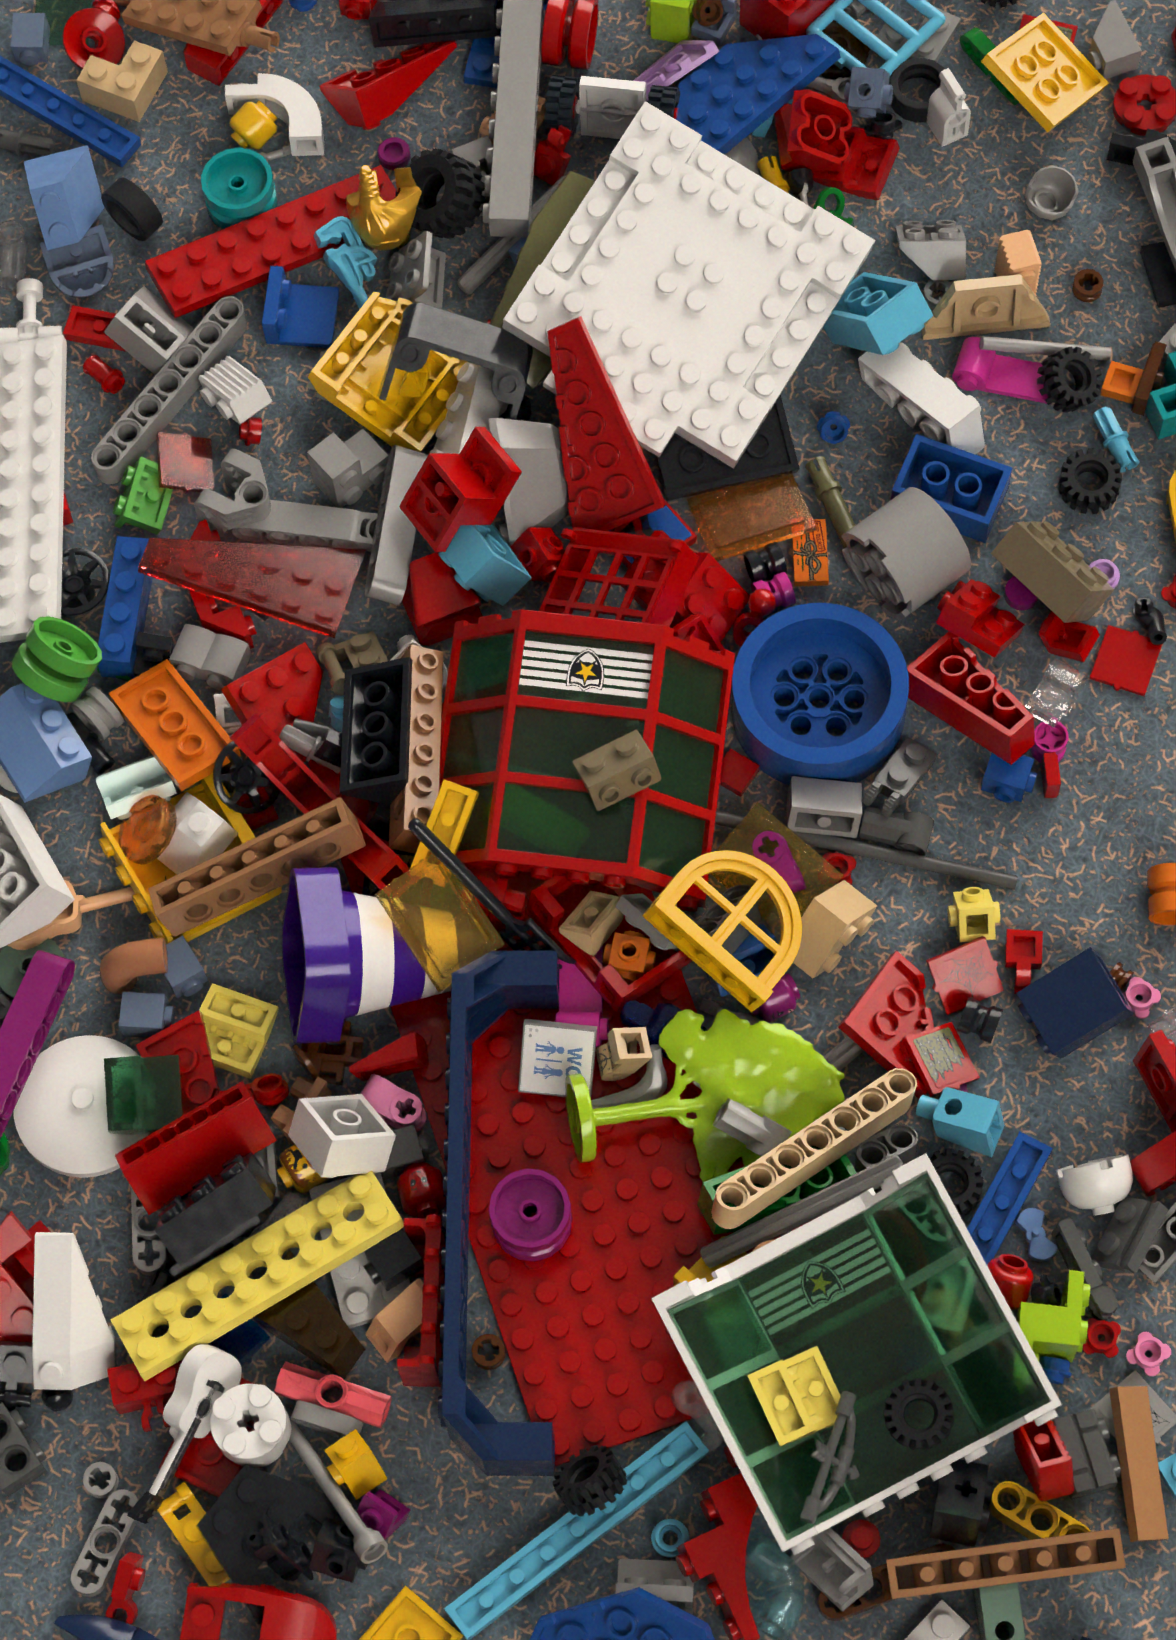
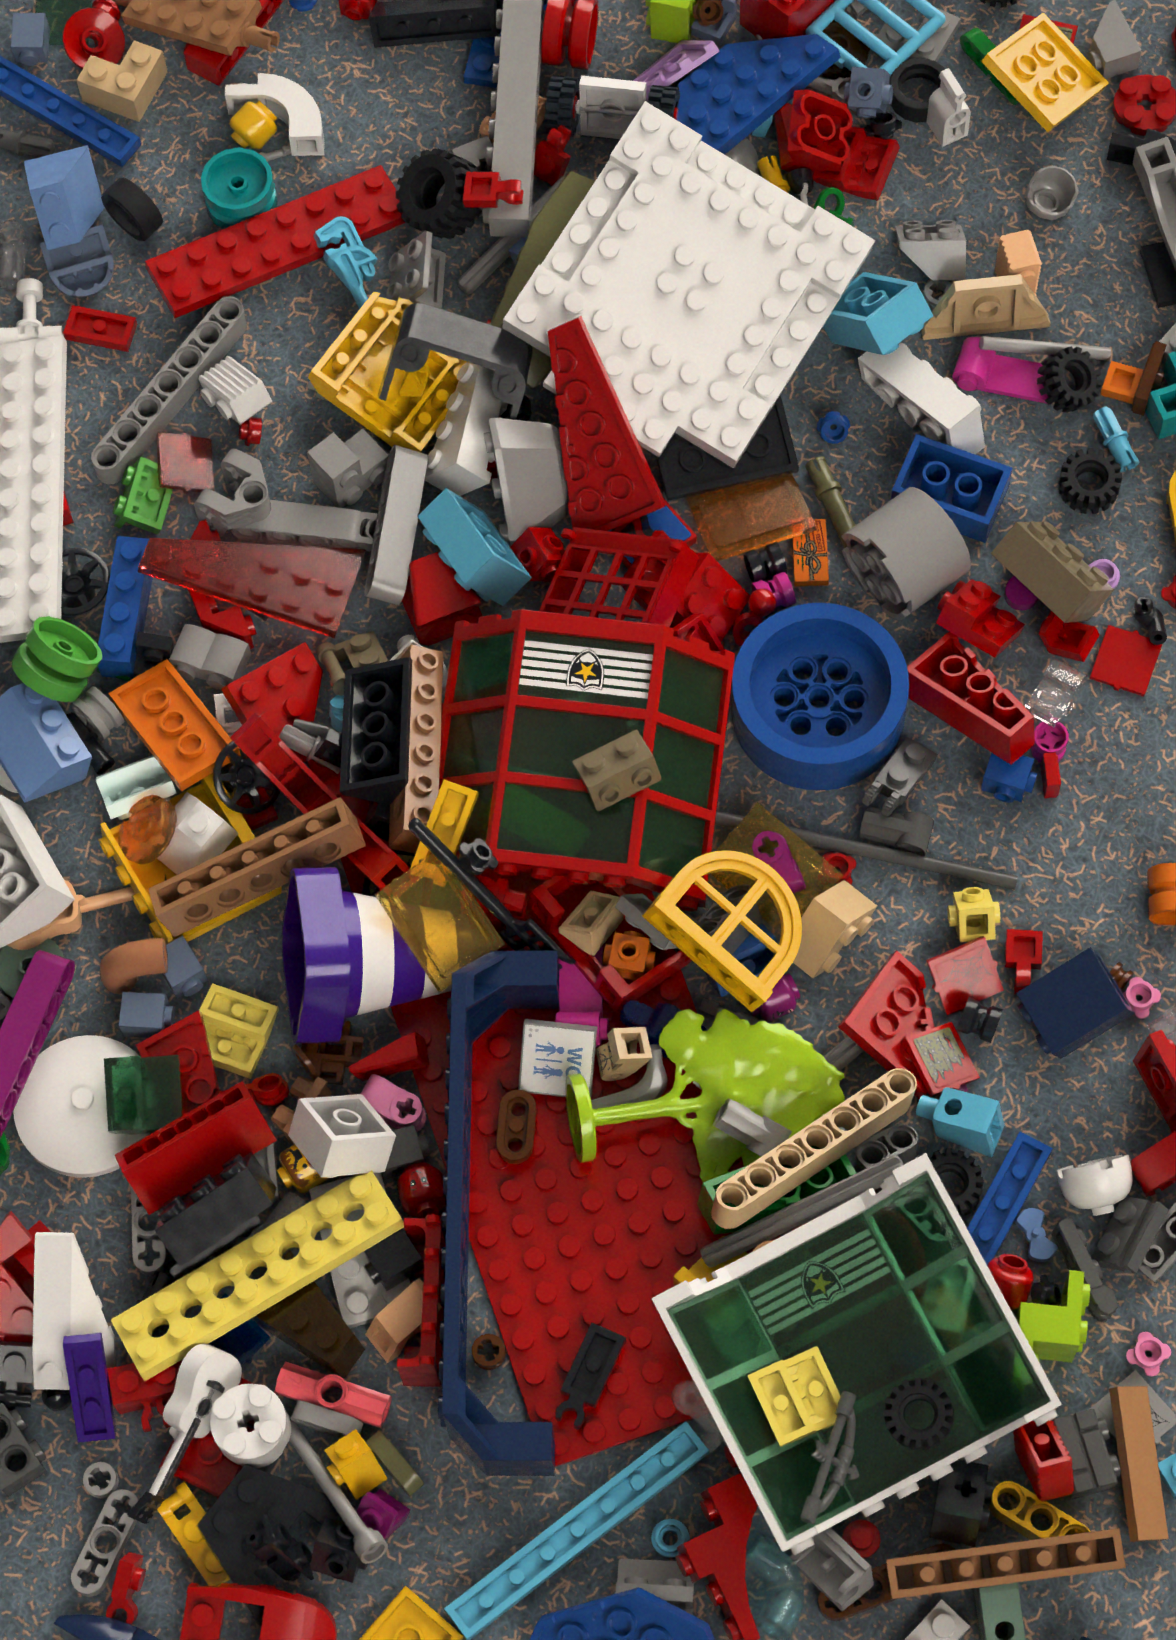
(89, 1387): none -> dark purple plate
(110, 379): red pin -> none
(148, 330): light grey slope -> none
(299, 312): blue bracket -> none
(378, 93): red wedge -> none
(381, 222): pearl gold piece -> none
(393, 153): magenta tile -> none
(394, 1463): none -> olive beam
(460, 489): red bracket -> none
(476, 857): none -> black plate
(486, 188): none -> red plate
(511, 1209): magenta wheel -> none
(516, 1128): none -> reddish brown plate
(590, 1371): none -> black plate
(590, 1480): black tyre -> none
(737, 772): red tile -> none
(824, 807): light grey brick -> none
(1055, 1369): blue plate -> none
(1087, 295): reddish brown bush -> none
(1109, 1330): red plate -> none

